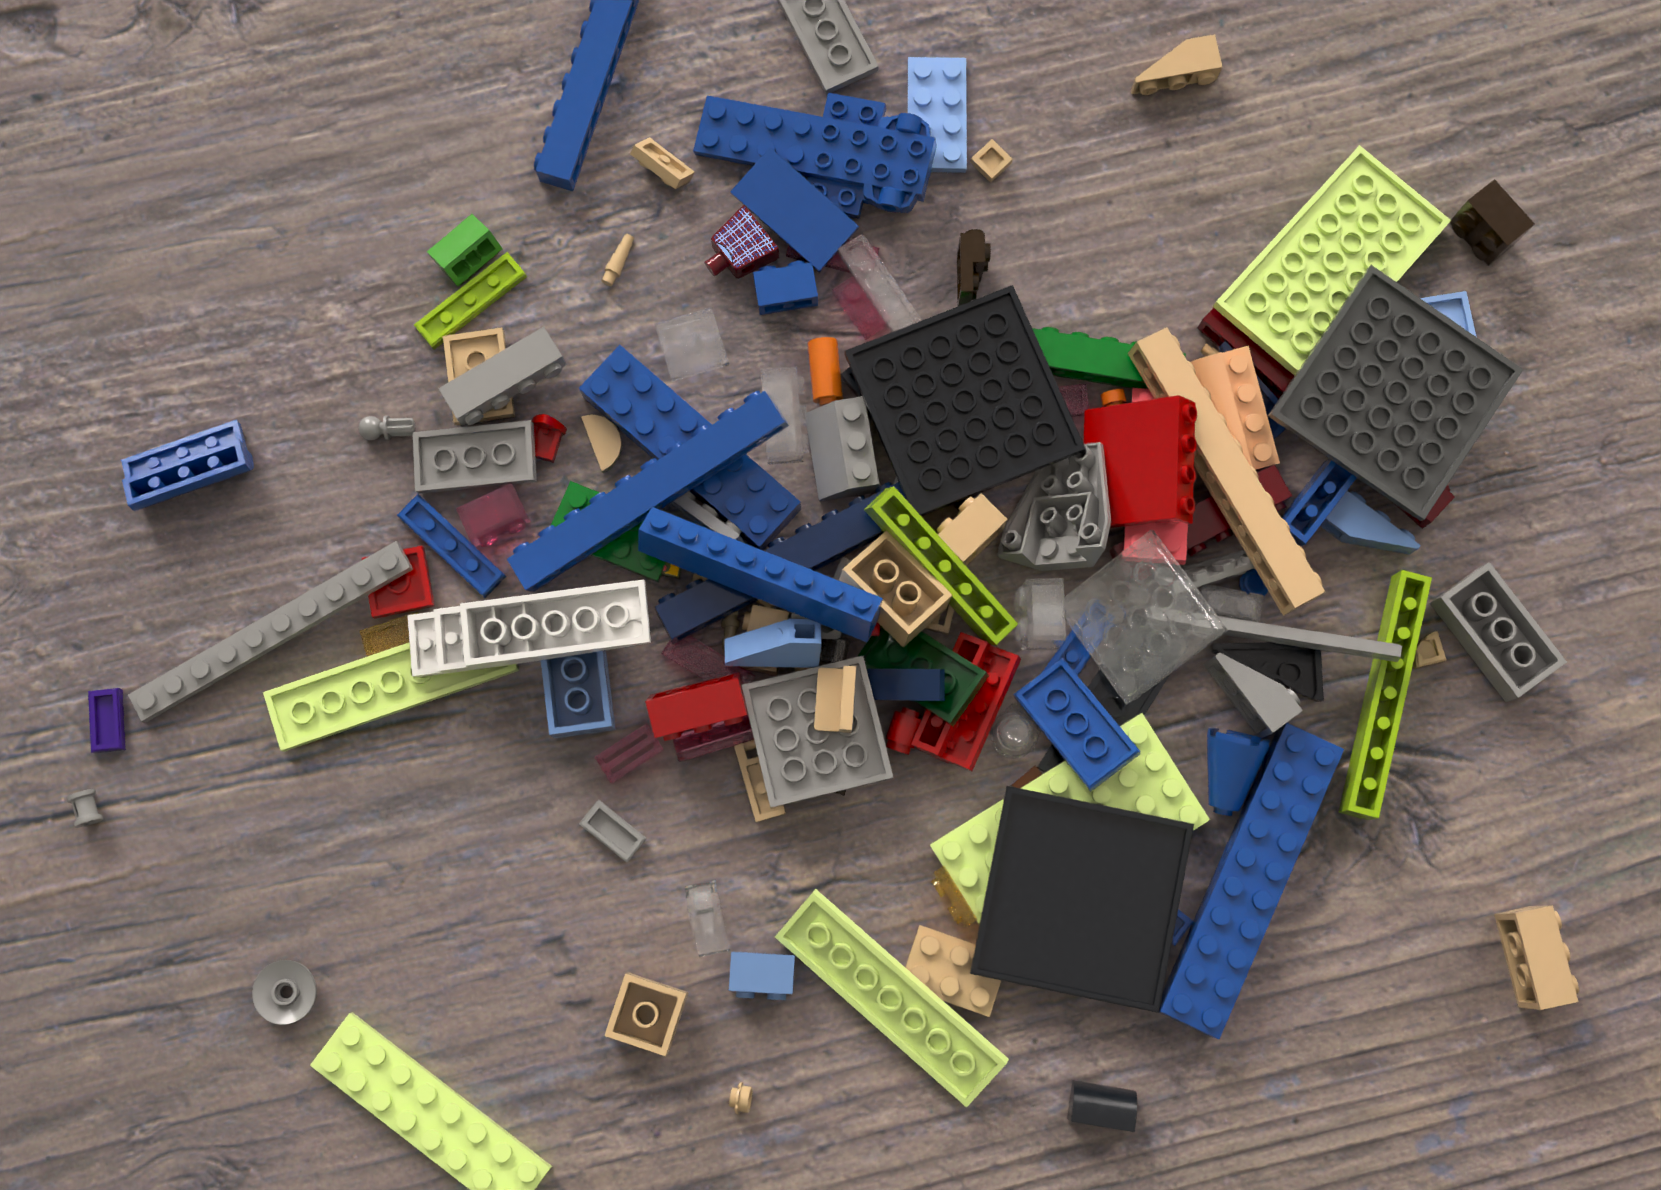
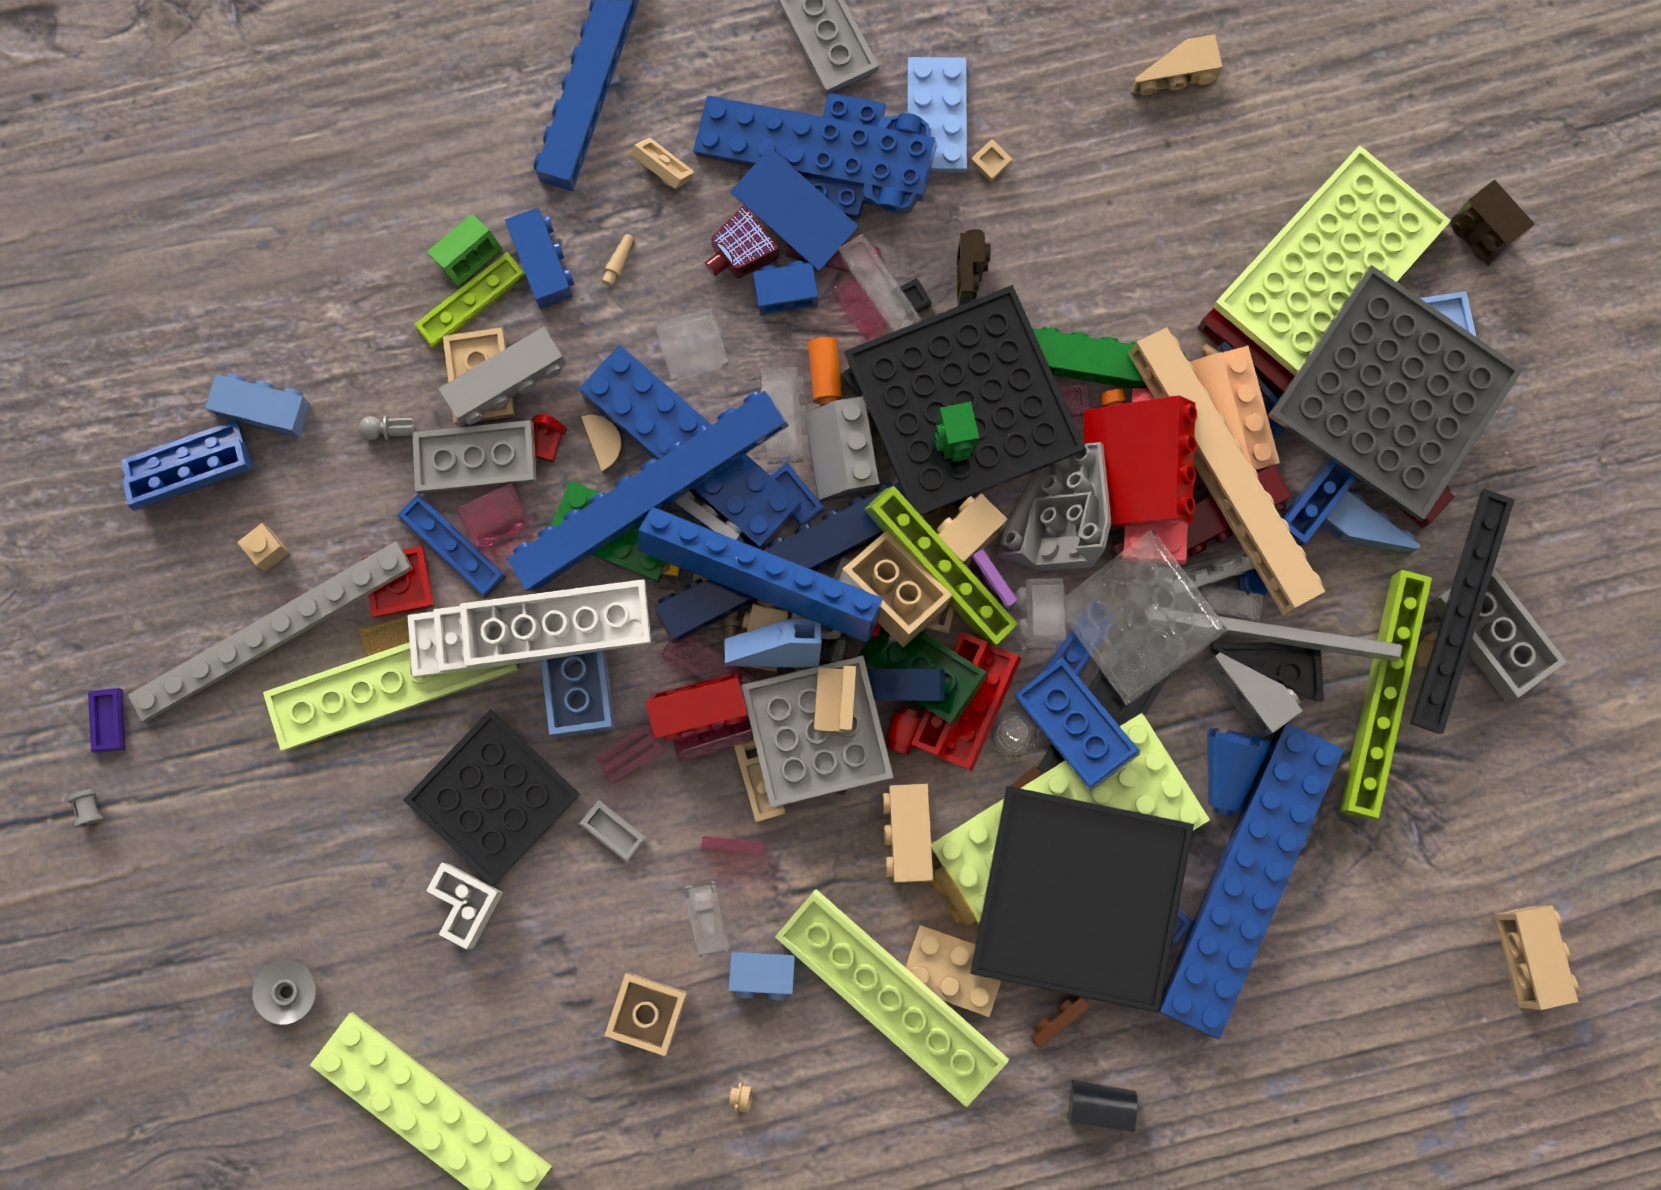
(258, 404): none -> medium blue brick
(263, 547): none -> tan brick
(472, 904): none -> white brick
(491, 797): none -> black plate
(540, 257): none -> blue brick
(733, 845): none -> clear pink tile
(809, 503): none -> blue tile
(908, 833): none -> tan brick
(916, 295): none -> black tile
(956, 431): none -> green brick
(989, 576): none -> medium lavender tile
(1048, 1028): none -> reddish brown plate
(1462, 612): none -> black plate

